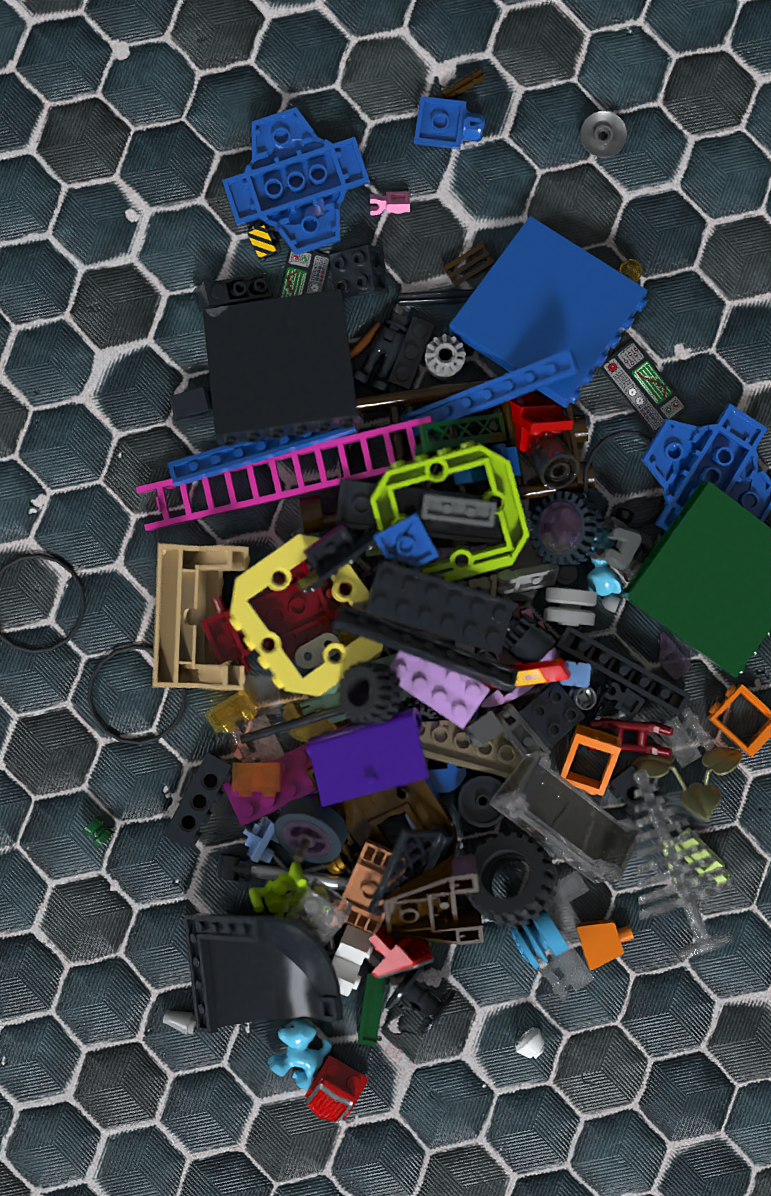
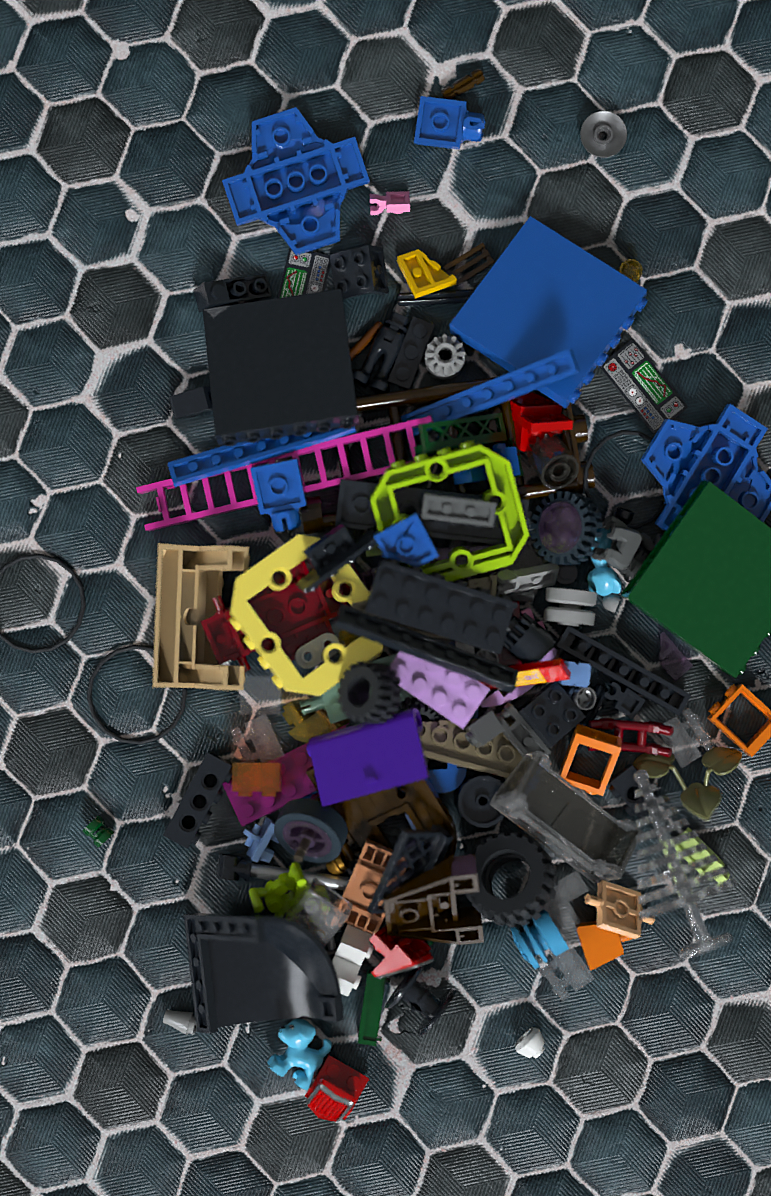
(232, 710): clear yellow brick -> none
(263, 242): brick -> none
(280, 493): none -> blue plate
(291, 724): black bar -> none
(423, 274): none -> yellow wing
(618, 909): none -> light nougat plate

